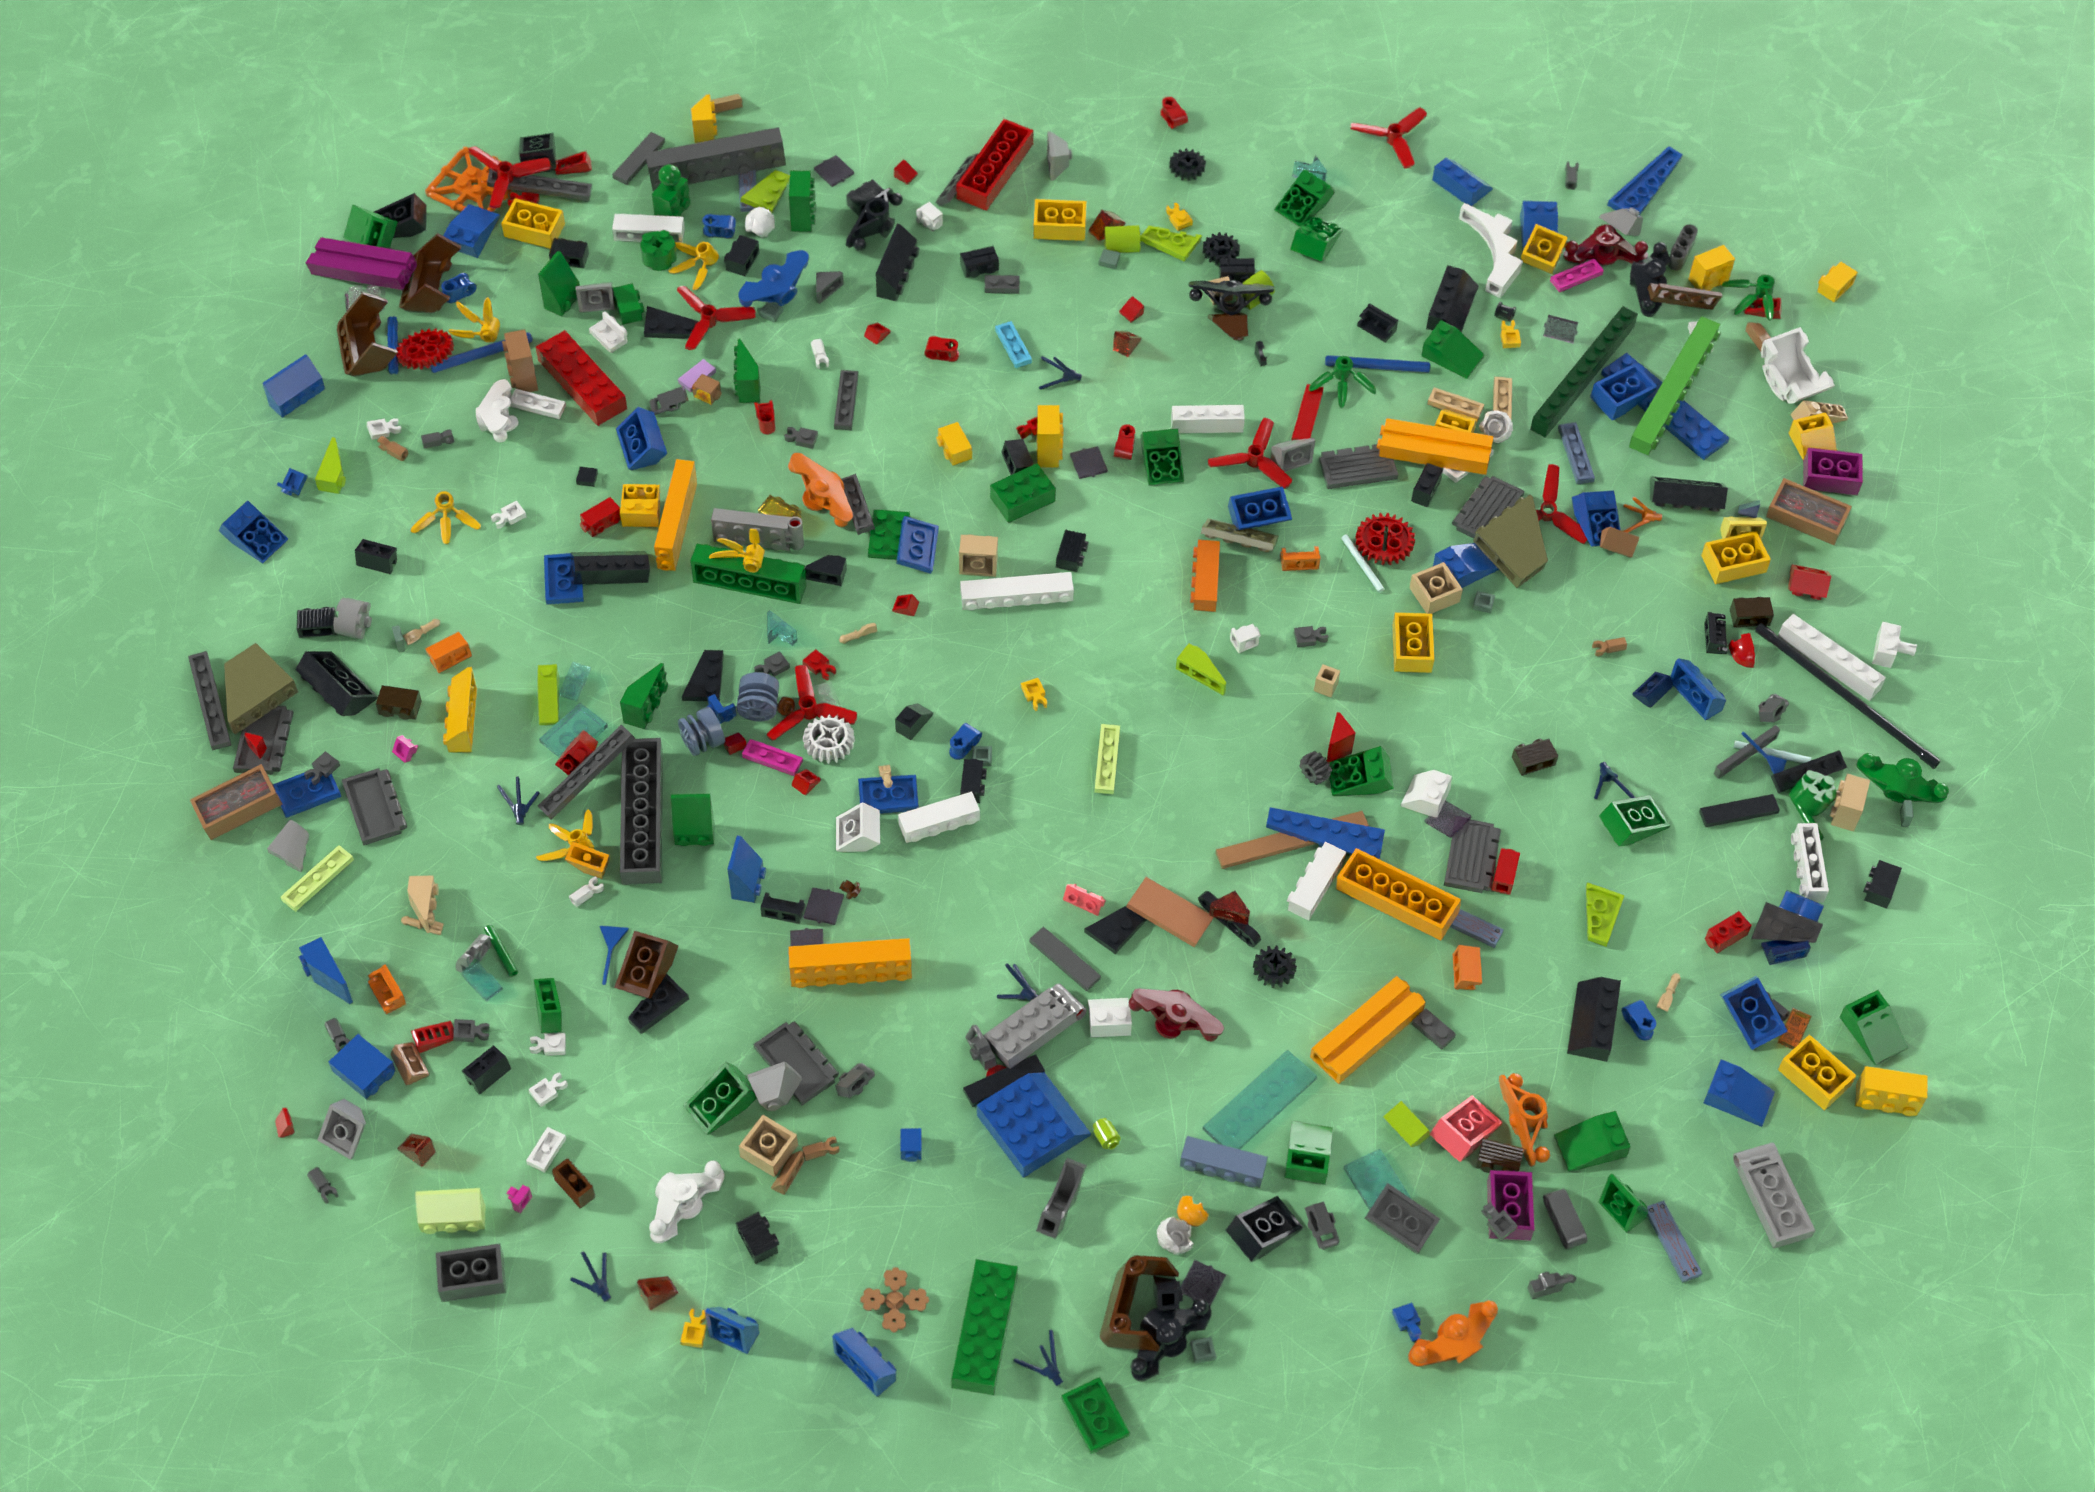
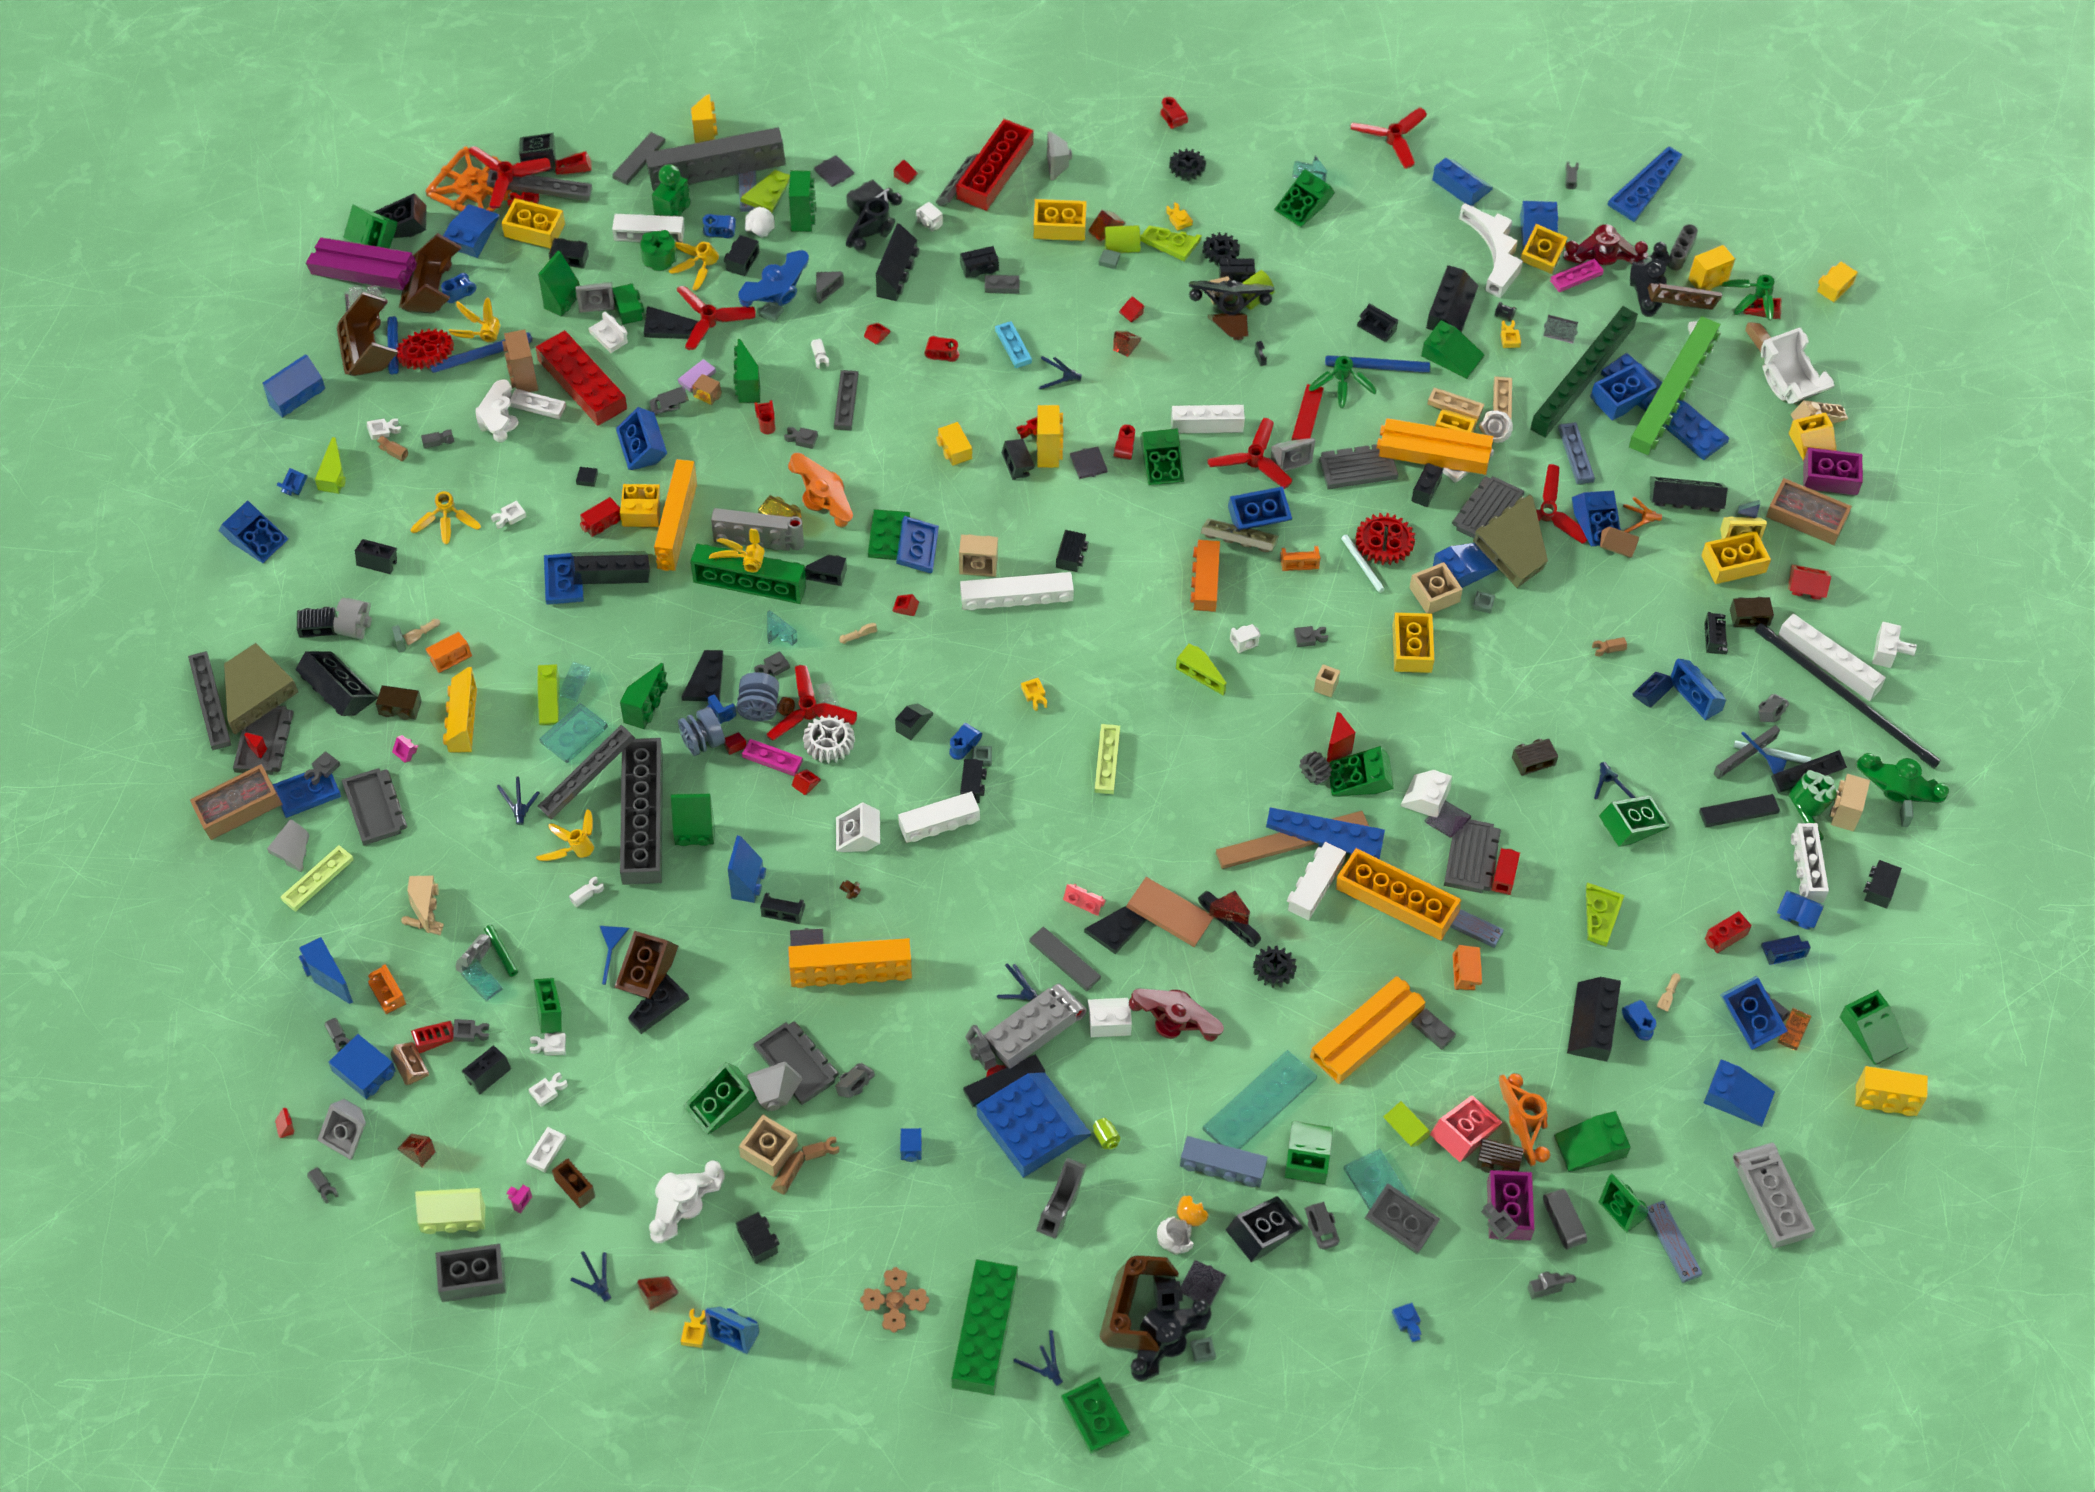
(576, 752): red slope -> none
(587, 860): light orange slope -> none
(727, 103): medium nougat slope -> none
(818, 663): red plate -> none
(823, 906): piece -> none
(861, 515): dark grey tile -> none
(864, 1360): blue slope -> none
(885, 773): tan piece -> none
(898, 798): blue tile -> none
(1022, 493): green brick -> none
(1315, 238): green slope -> none
(1457, 1336): orange piece -> none
(1625, 220): light grey slope -> none
(1743, 650): red brick -> none
(1784, 925): black wing -> none
(1817, 1072): yellow brick -> none

